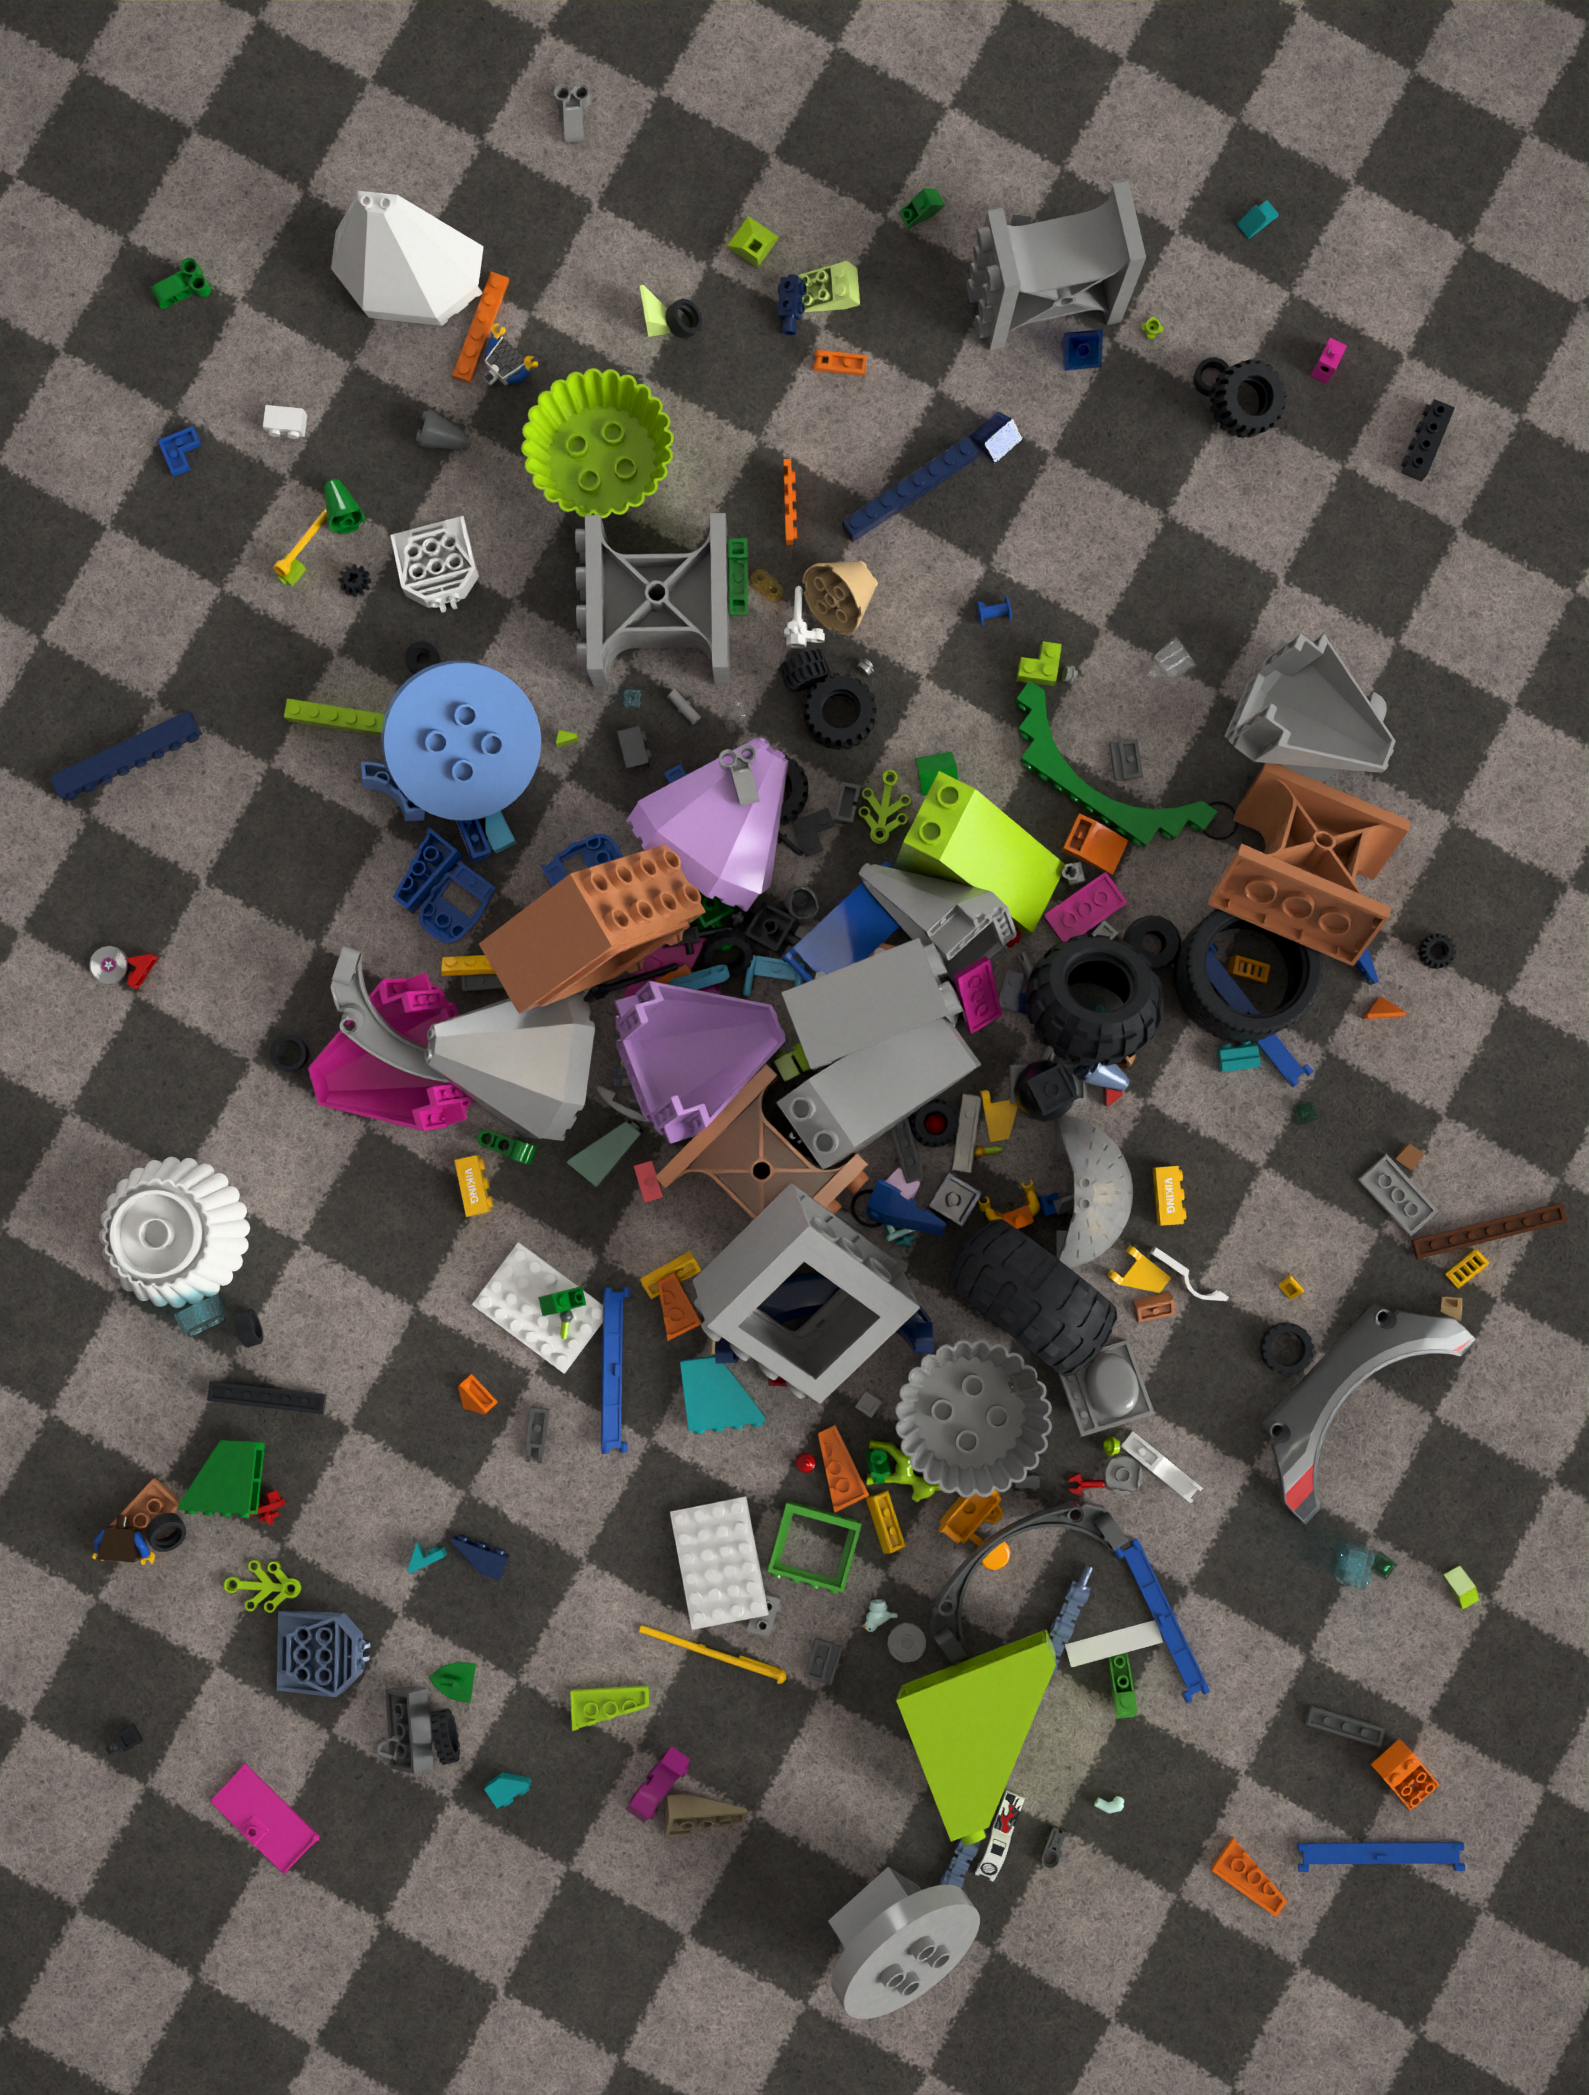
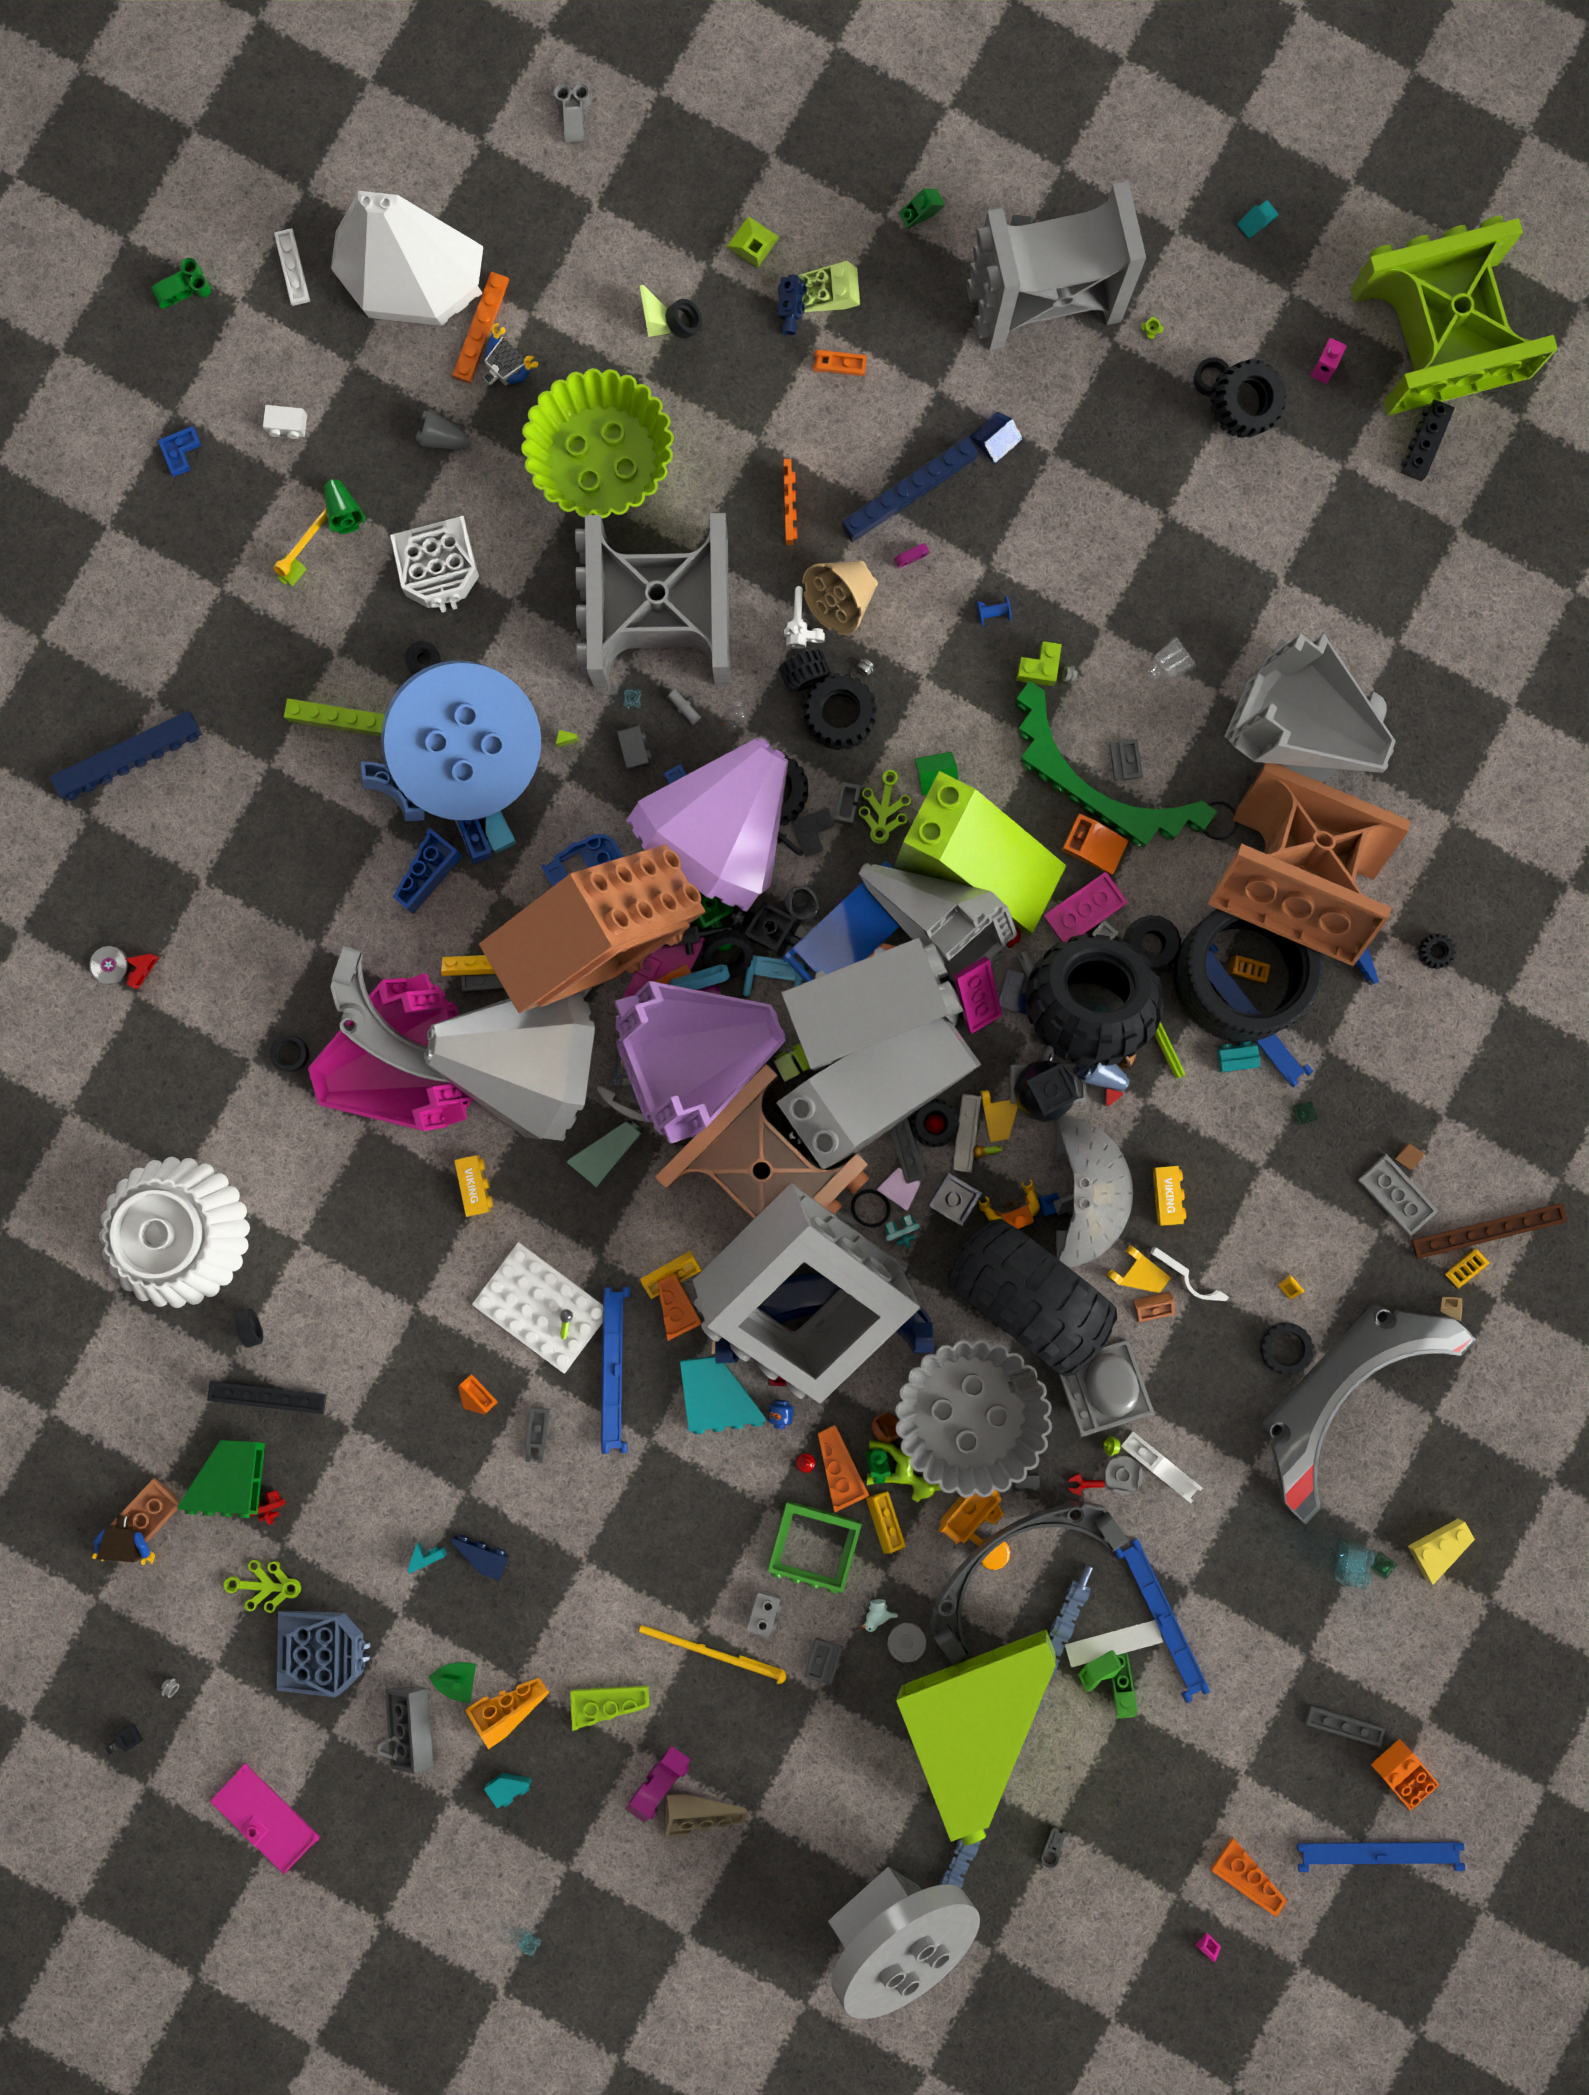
(160, 1522): black tyre -> none
(169, 1687): none -> light grey plate
(196, 1317): clear light blue brick -> none
(292, 267): none -> white tile
(361, 577): black gear -> none
(442, 918): blue slope -> none
(445, 1736): black tyre -> none
(500, 1715): none -> light orange wedge
(517, 1150): green piece -> none
(529, 1949): none -> clear light blue plate
(562, 1301): green slope -> none
(602, 990): black piece -> none
(648, 1183): coral plate -> none
(719, 1563): white plate -> none
(738, 576): green slope -> none
(741, 774): light grey piece -> none
(766, 585): clear yellow plate -> none
(780, 1414): none -> blue head
(868, 1403): light grey plate -> none
(885, 1427): none -> dark orange hair
(893, 1209): blue wedge -> none
(911, 555): none -> magenta beam
(1000, 1835): piece -> none
(1073, 873): light grey piece -> none
(1082, 349): clear blue slope -> none
(1100, 1669): none -> bright green slope
(1110, 1807): light aqua arm -> none
(1169, 1052): none -> lime axle
(1208, 1947): none -> dark pink slope
(1383, 1009): orange slope -> none
(1441, 1549): none -> light yellow wedge
(1451, 314): none -> lime piece
(1461, 1587): lime slope -> none

